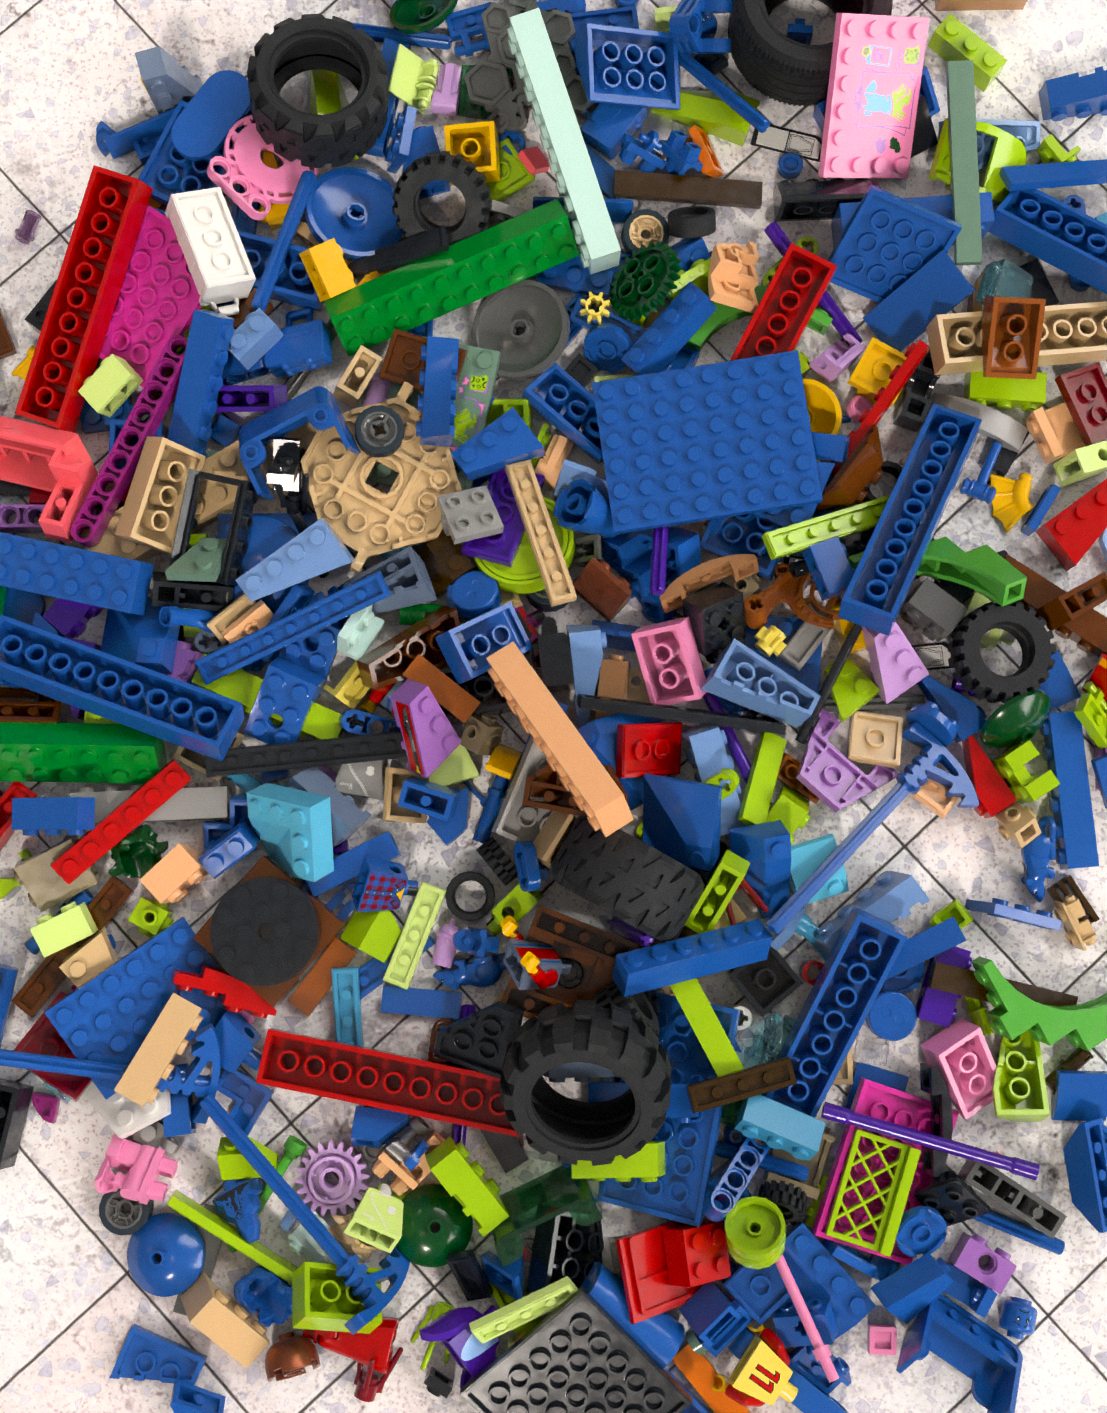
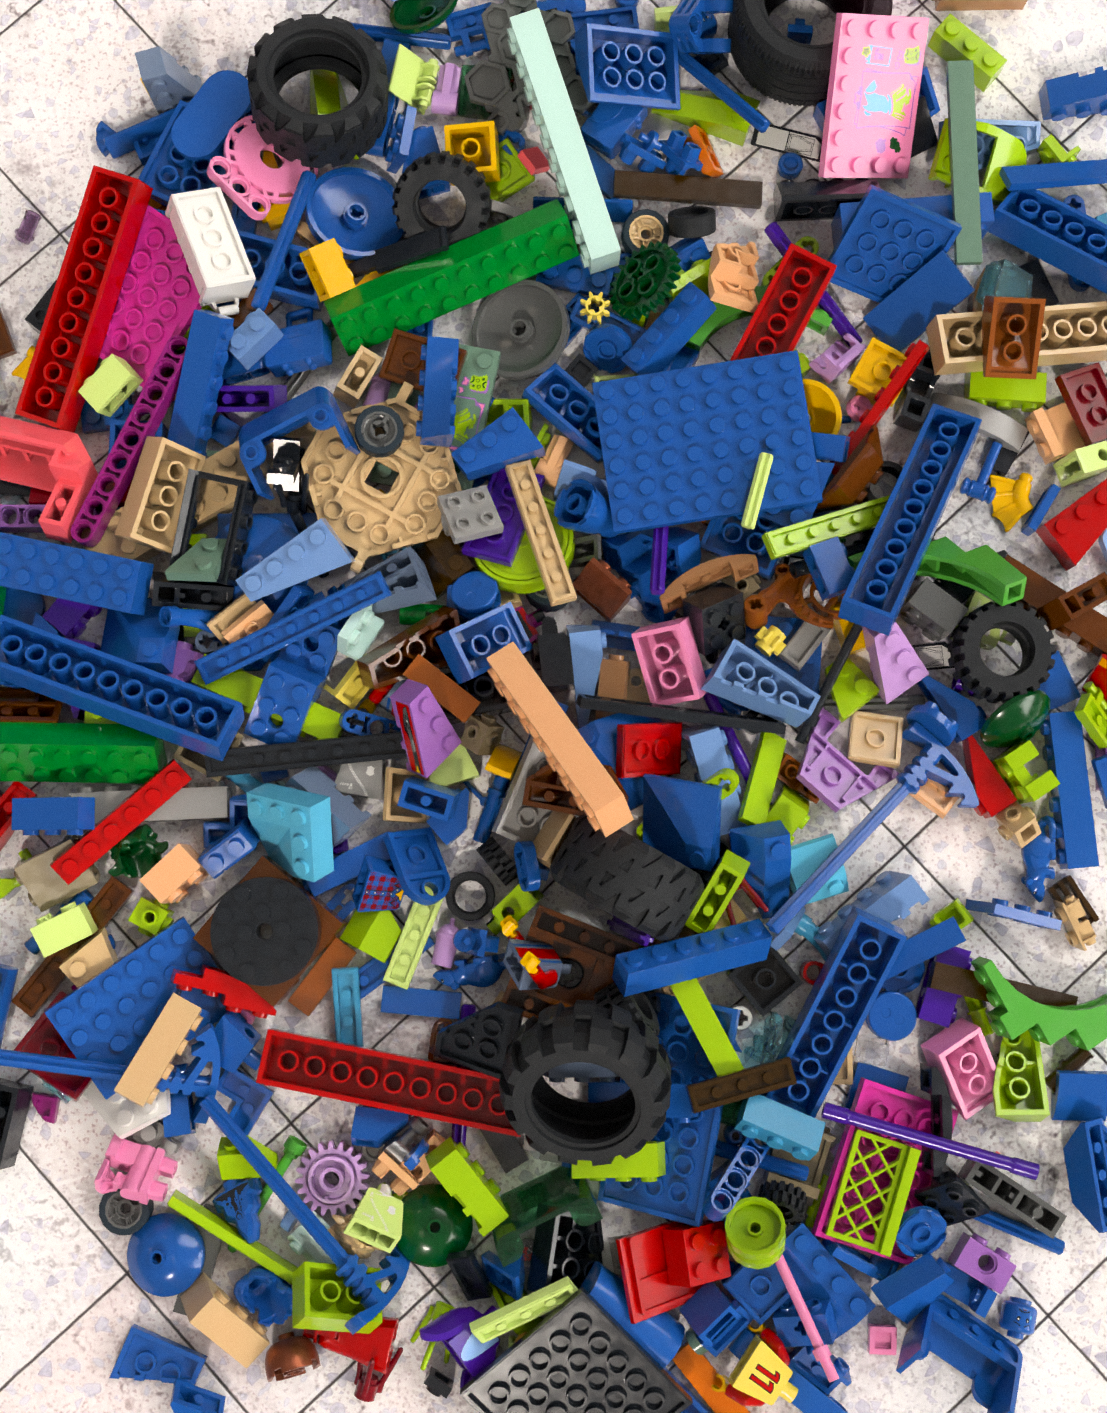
(418, 864): none -> blue tile
(757, 490): none -> yellowish green axle

